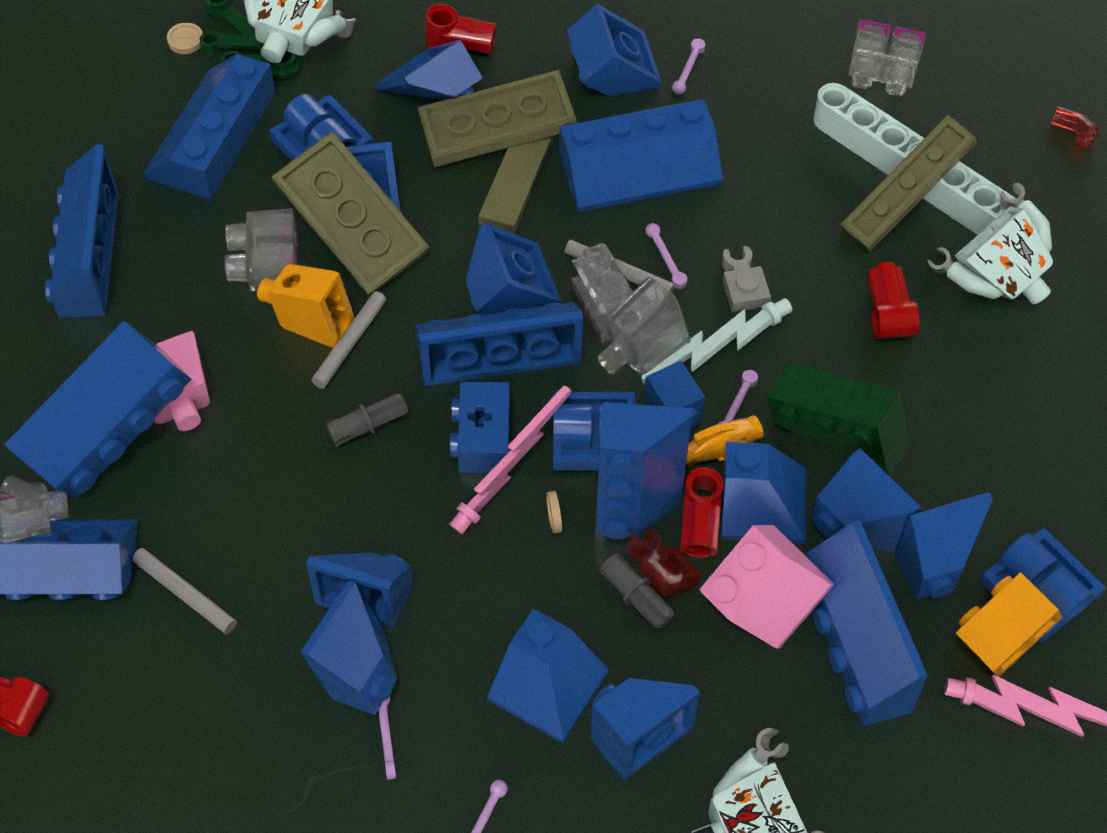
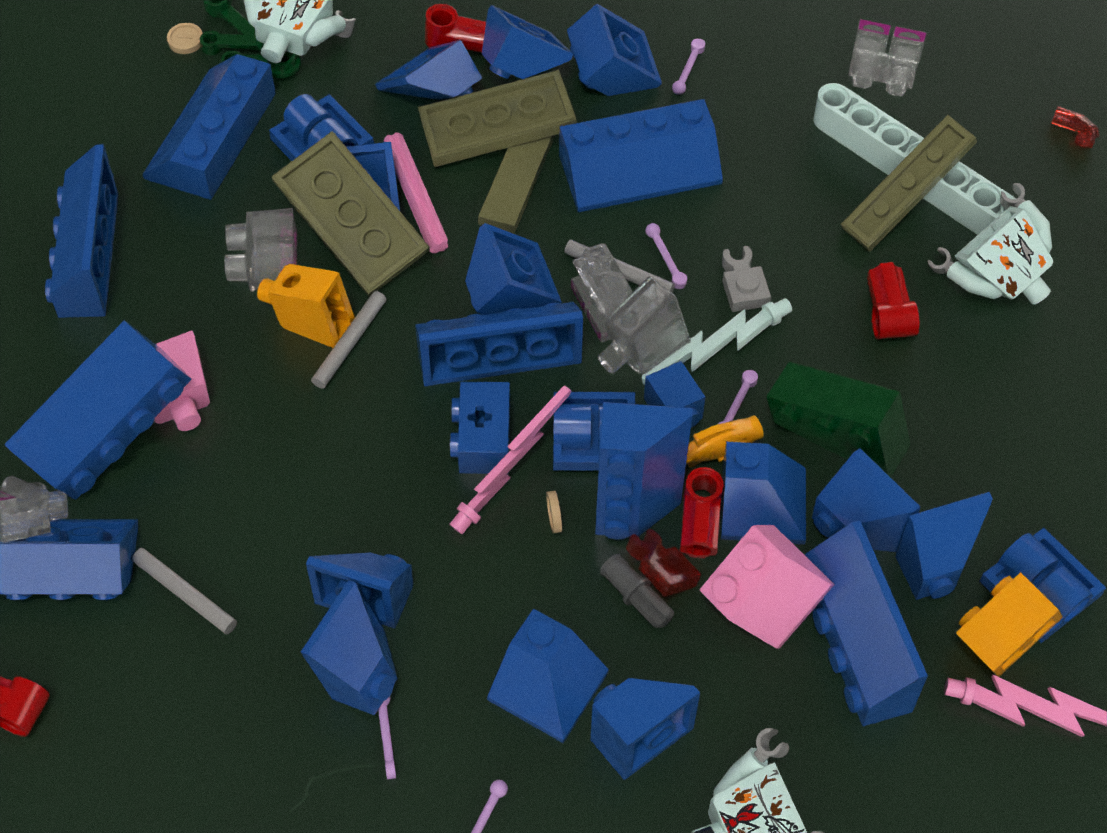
(366, 419): dark grey axle -> none
(417, 195): none -> bright pink axle
(520, 46): none -> blue slope

